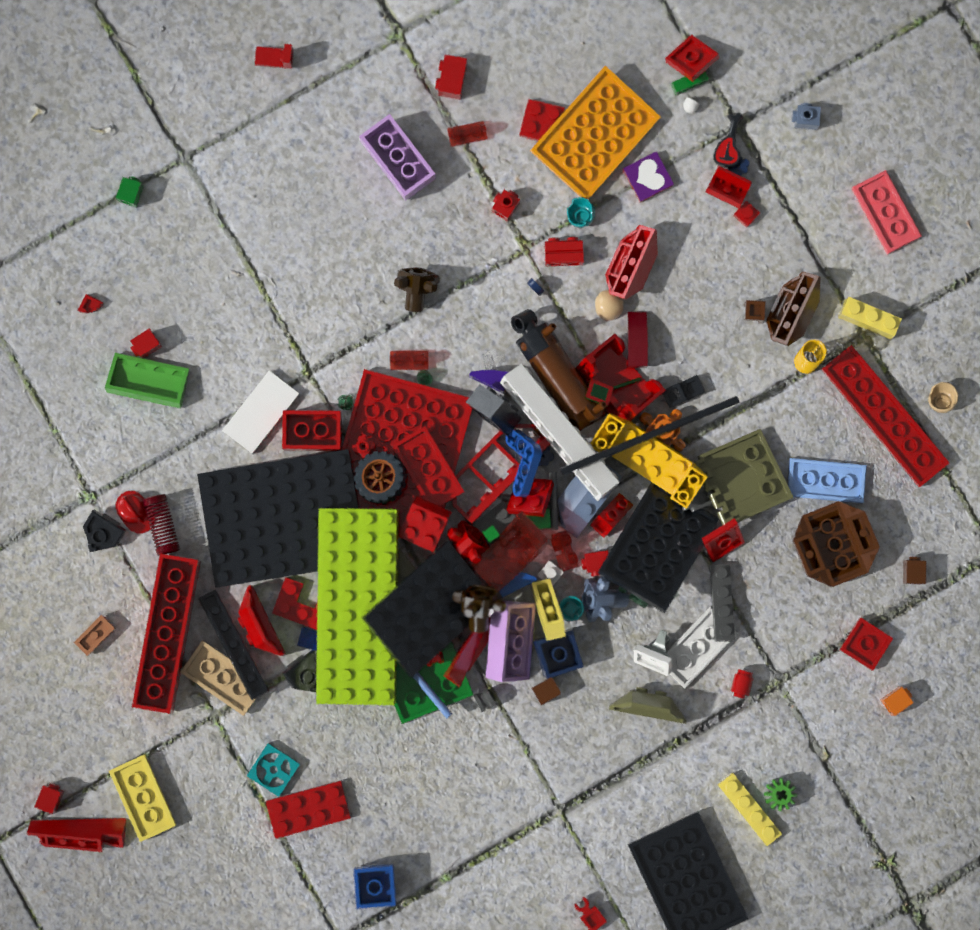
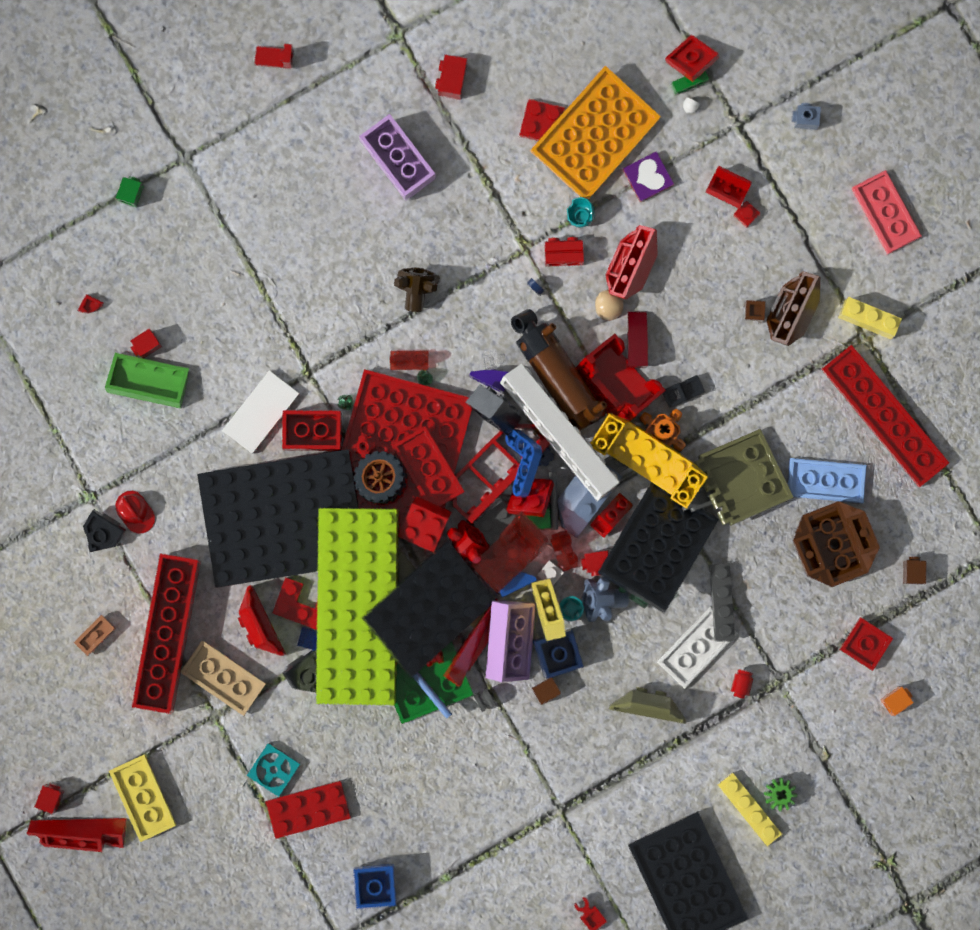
(168, 548): dark red piece -> none
(233, 644): black tile -> none
(467, 133): clear red hinge -> none
(479, 604): dark brown piece -> none
(491, 534): green piece -> none
(505, 204): red brick -> none
(601, 392): piece -> none
(649, 435): black piece -> none
(655, 655): white piece -> none
(723, 540): red tile -> none
(726, 152): black piece -> none
(744, 163): dark blue plant -> none
(815, 347): yellow piece -> none
(943, 397): tan hair -> none

